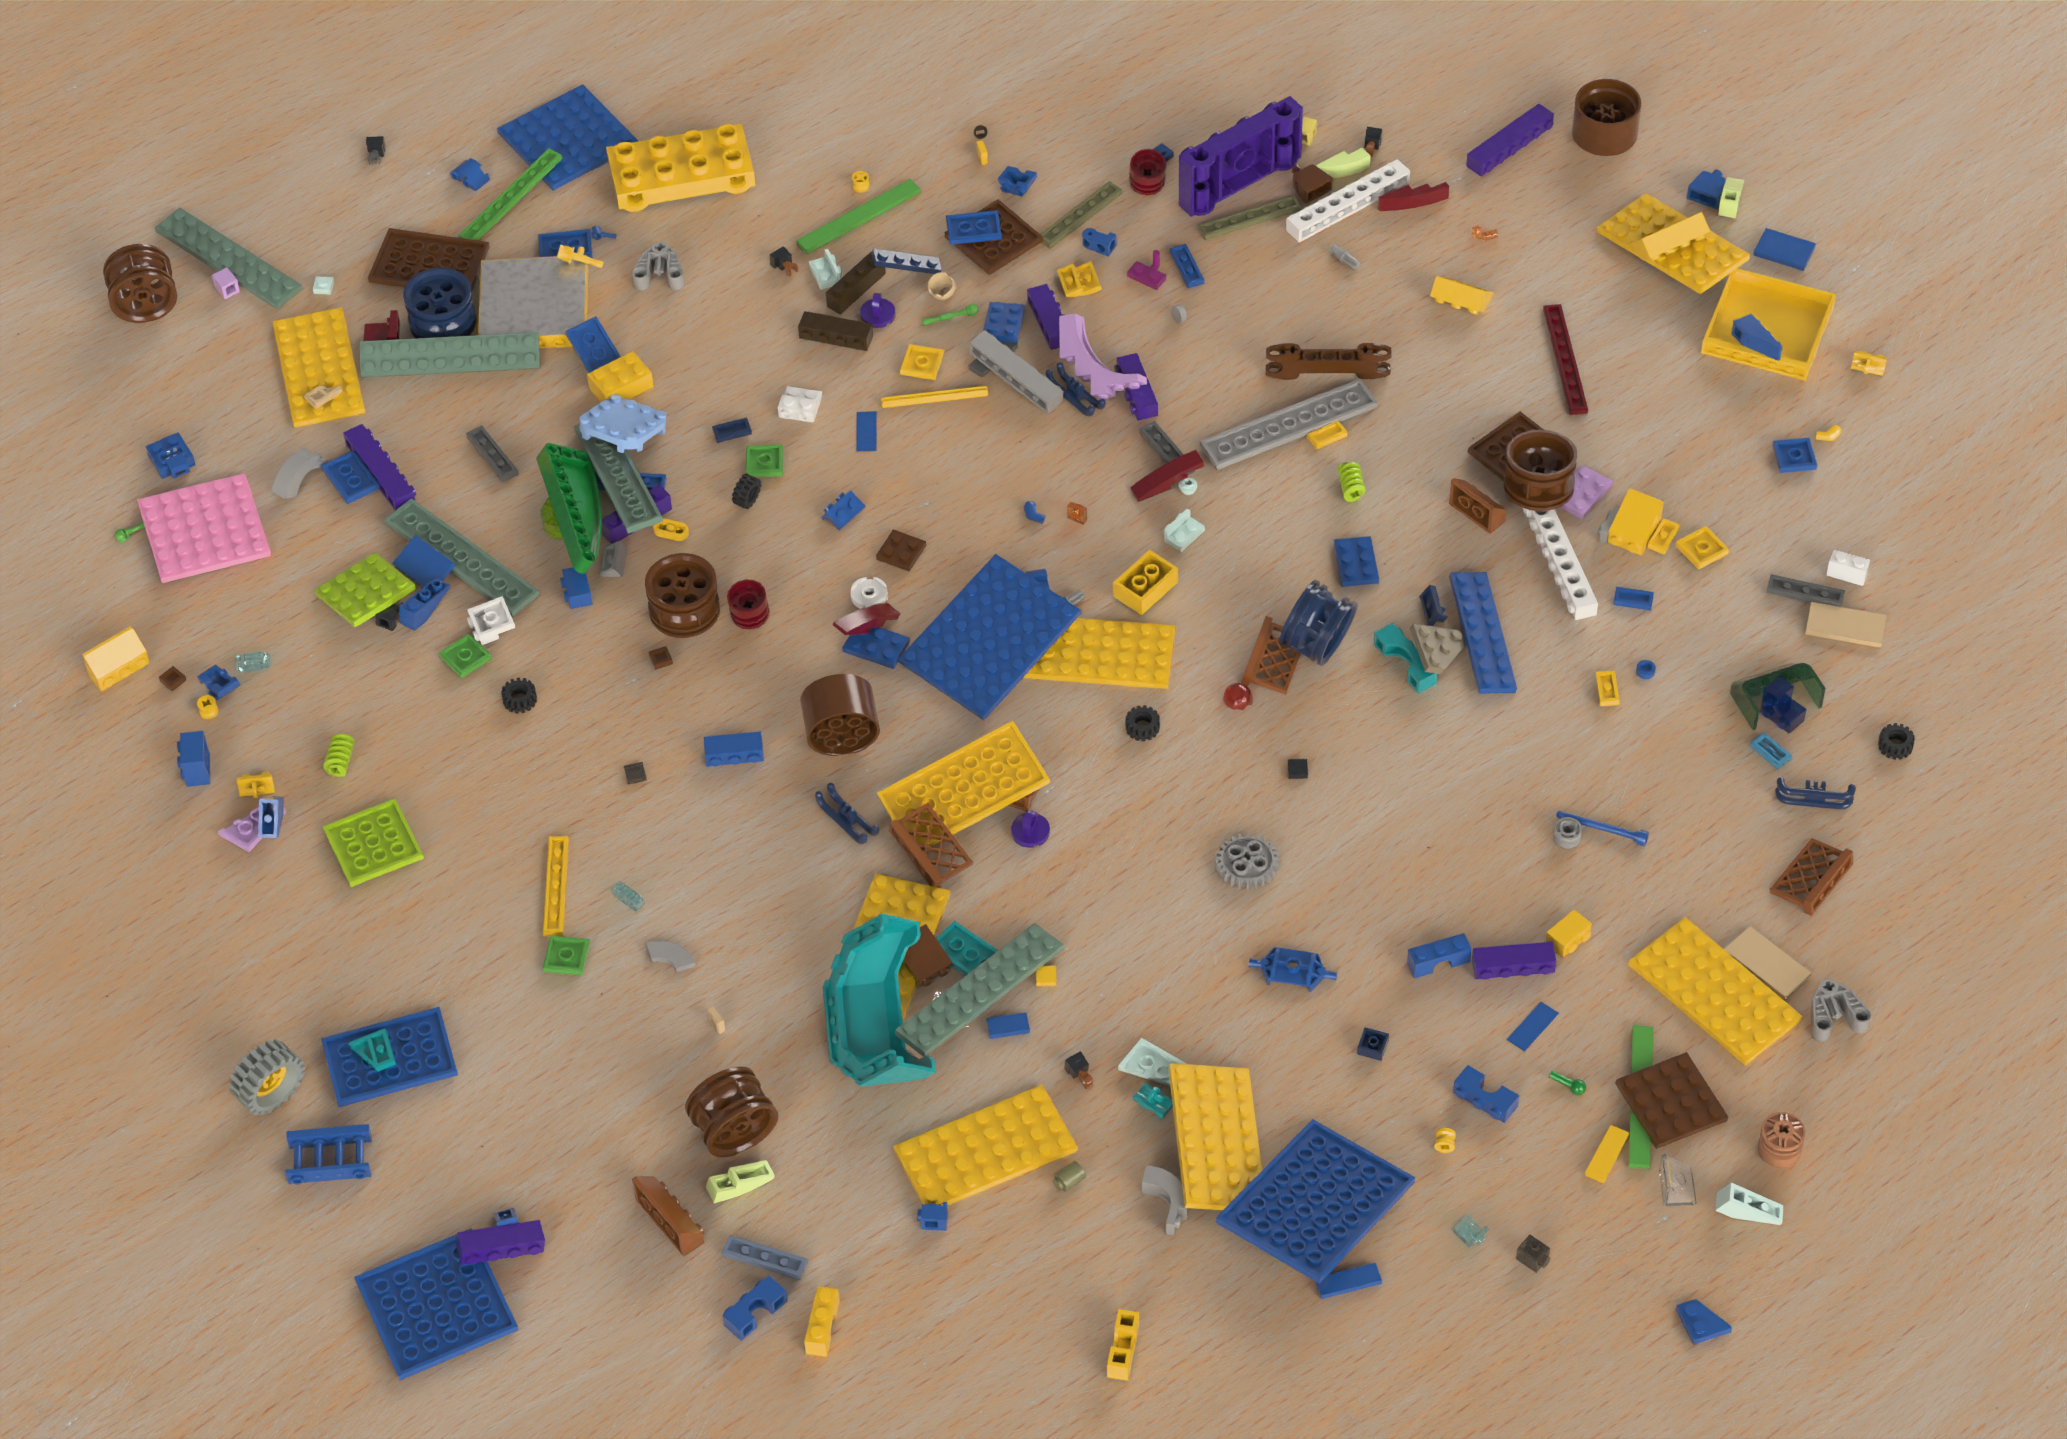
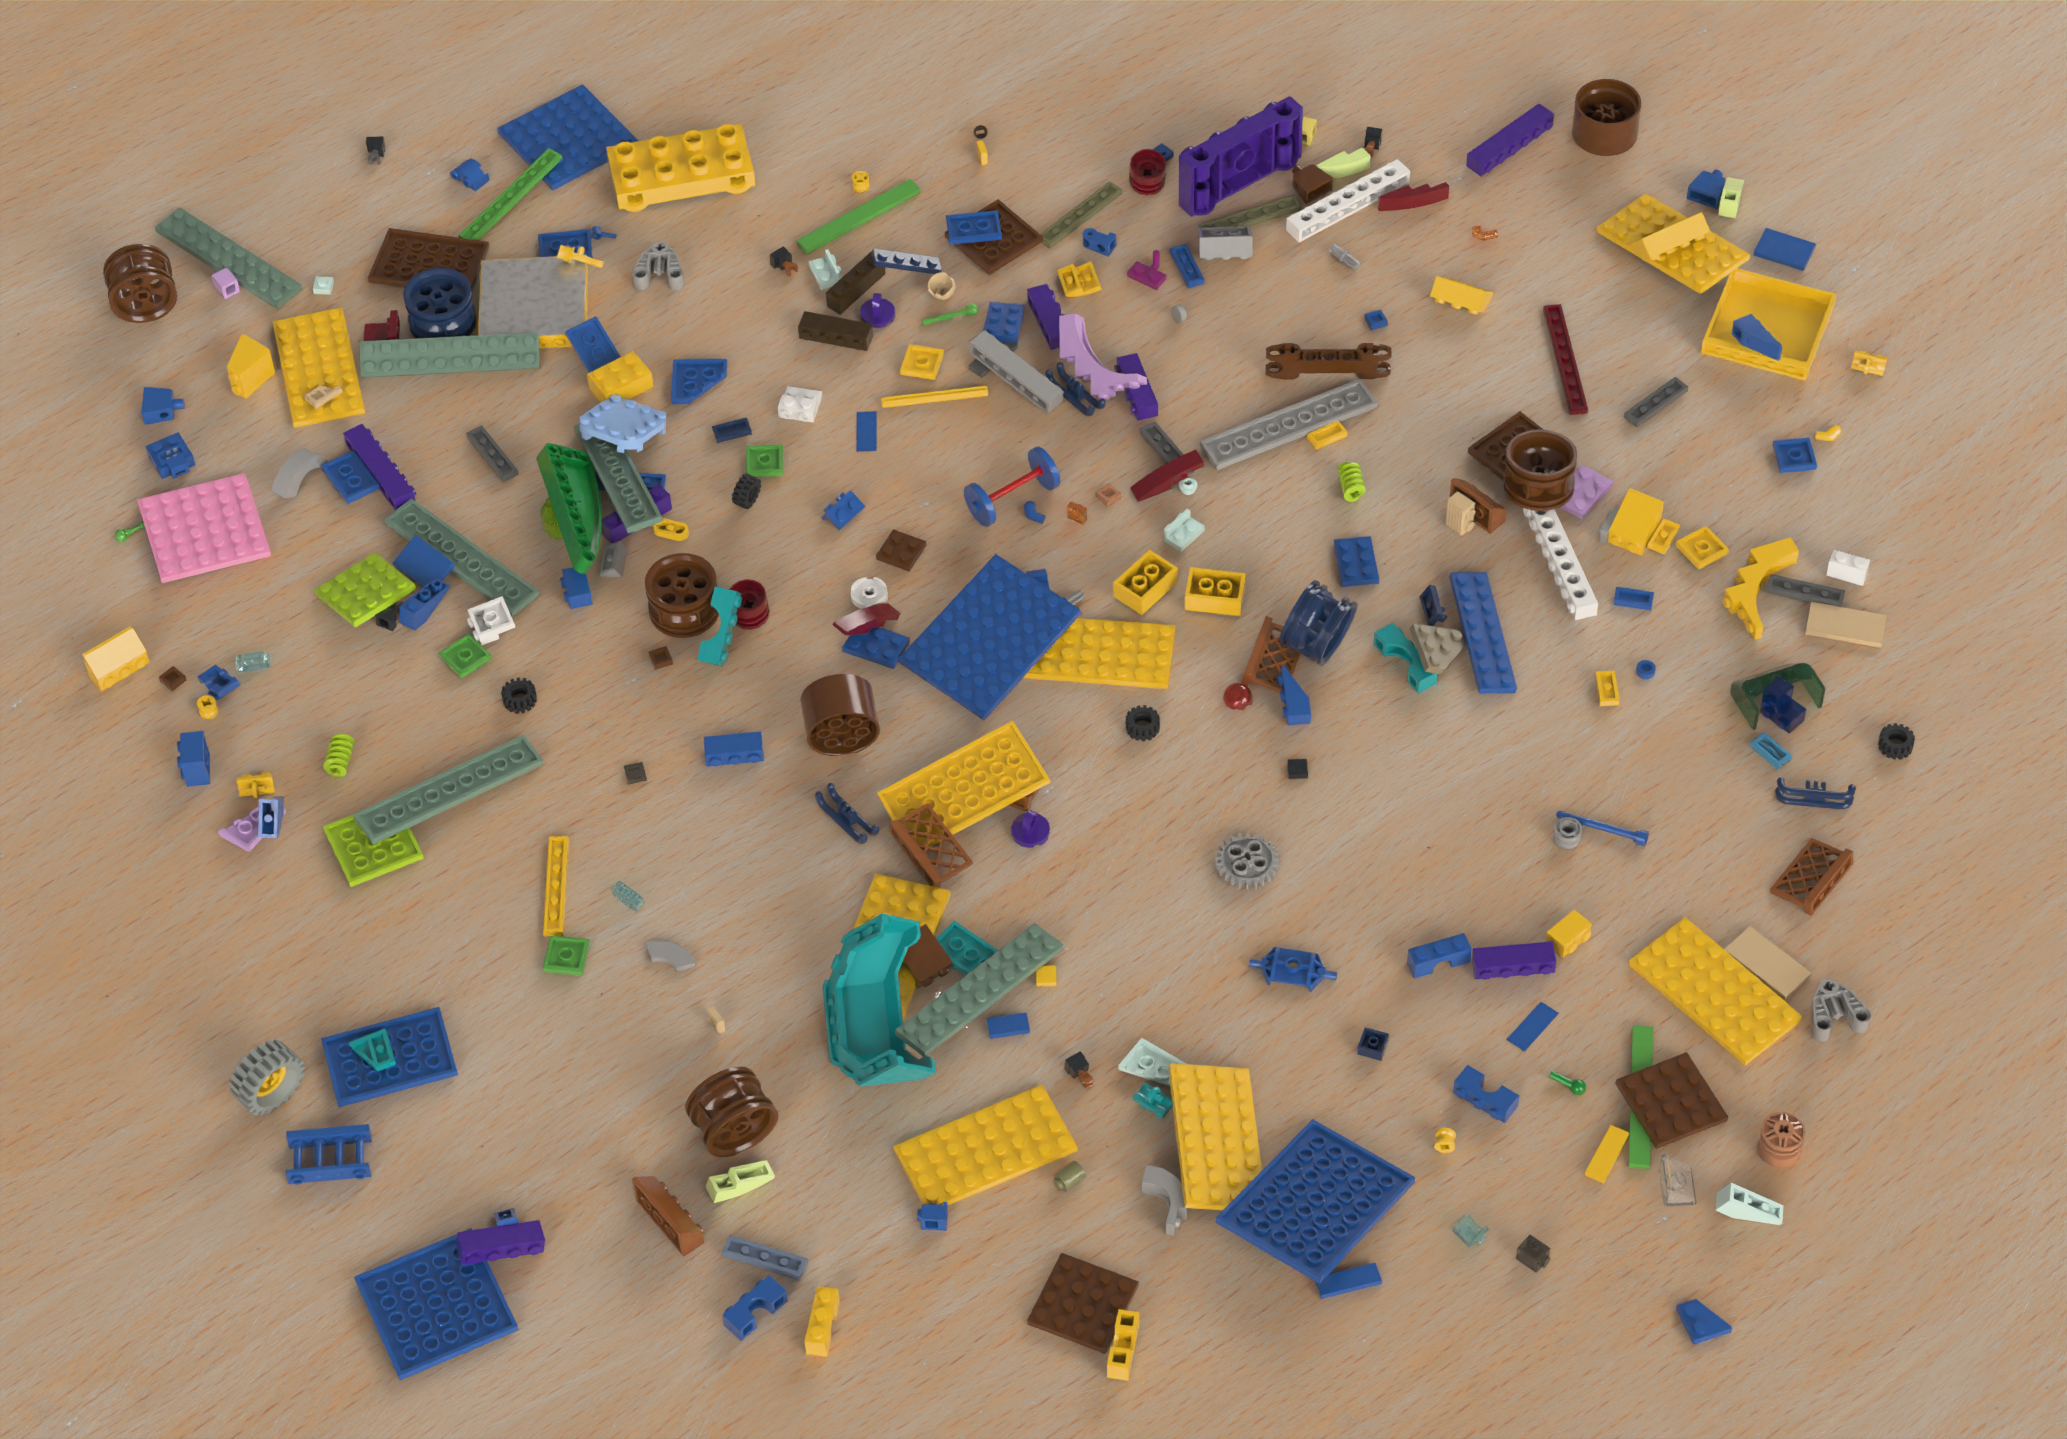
(159, 405): none -> blue torso
(249, 366): none -> yellow slope
(448, 789): none -> sand green plate
(695, 377): none -> blue plate
(715, 649): none -> teal arch
(1015, 181): blue cylinder -> none
(1042, 468): none -> blue piece
(1082, 1302): none -> reddish brown plate
(1108, 494): none -> nougat tile
(1215, 591): none -> yellow brick
(1225, 242): none -> light grey slope
(1296, 701): none -> blue slope
(1376, 320): none -> blue tile
(1460, 513): none -> tan brick
(1656, 402): none -> dark grey plate
(1749, 580): none -> yellow arch

